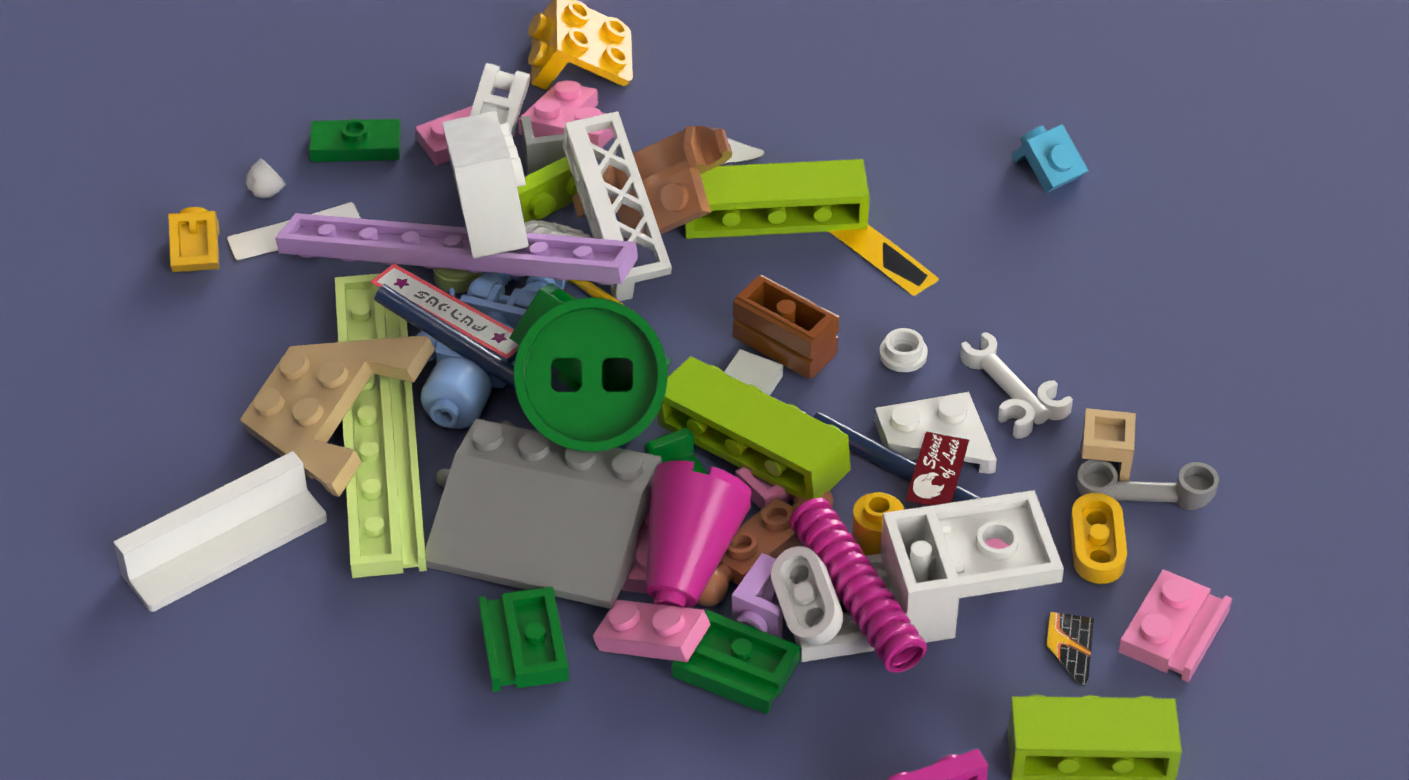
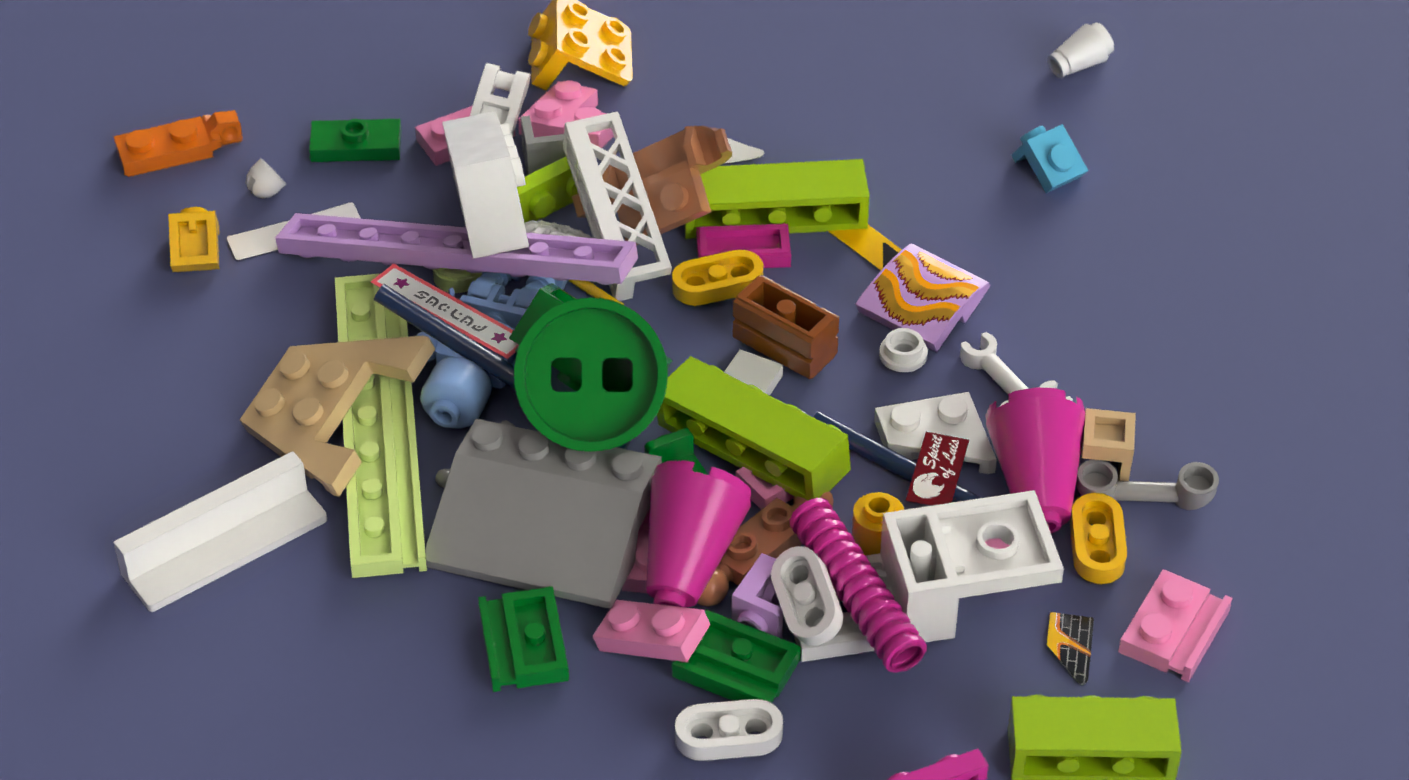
(176, 142): none -> orange hinge
(715, 277): none -> yellow plate
(728, 729): none -> white plate
(767, 241): none -> dark pink tile
(922, 295): none -> slope
(1040, 447): none -> dark pink cone
(1082, 50): none -> white cone

